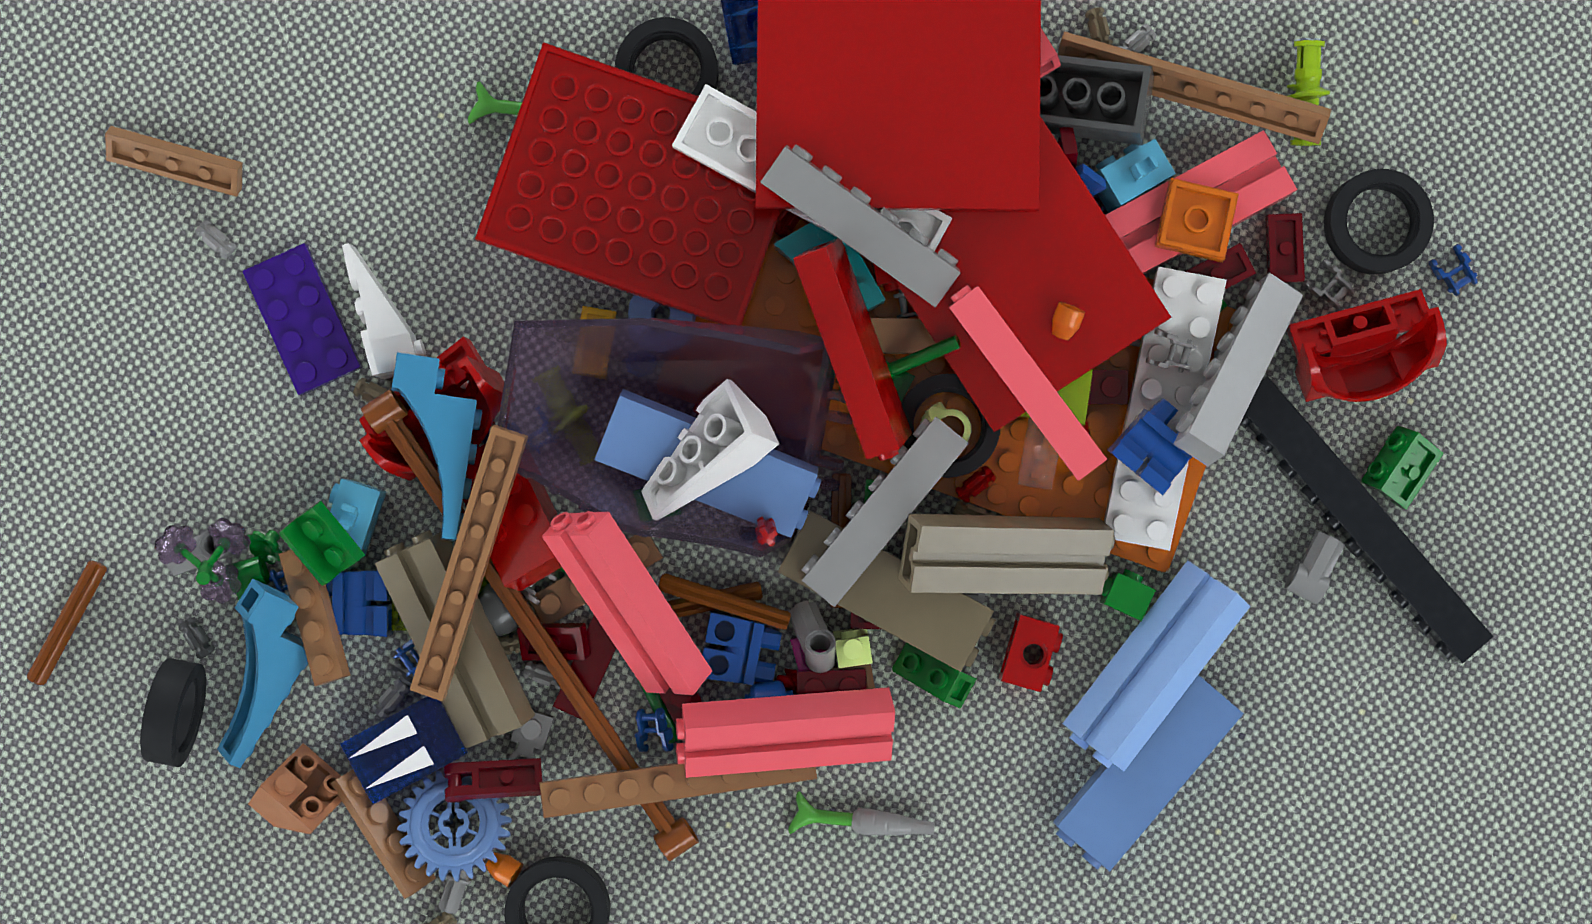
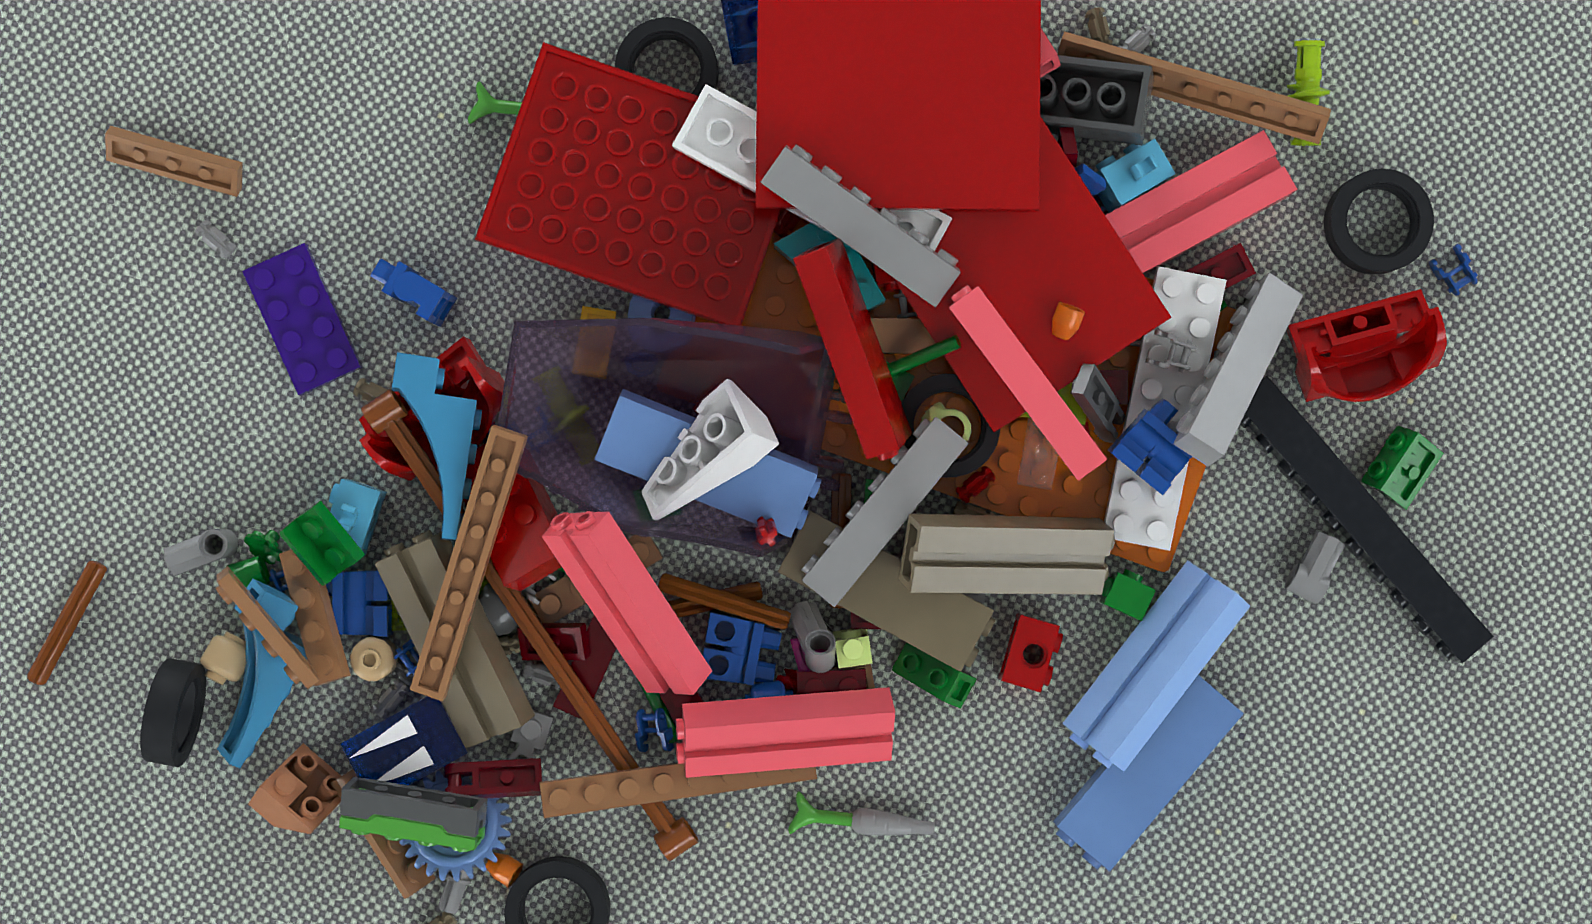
(196, 637): dark grey piece -> none
(216, 579): clear purple plant -> none
(225, 658): none -> tan head
(256, 617): none -> medium nougat plate
(373, 658): none -> tan head
(385, 326): white wedge -> none
(409, 287): none -> blue hips
(413, 814): none -> dark grey piece
(1098, 402): none -> dark grey hinge
(1196, 220): orange tile -> none
(1285, 247): dark red plate -> none
(1346, 287): light grey piece -> none

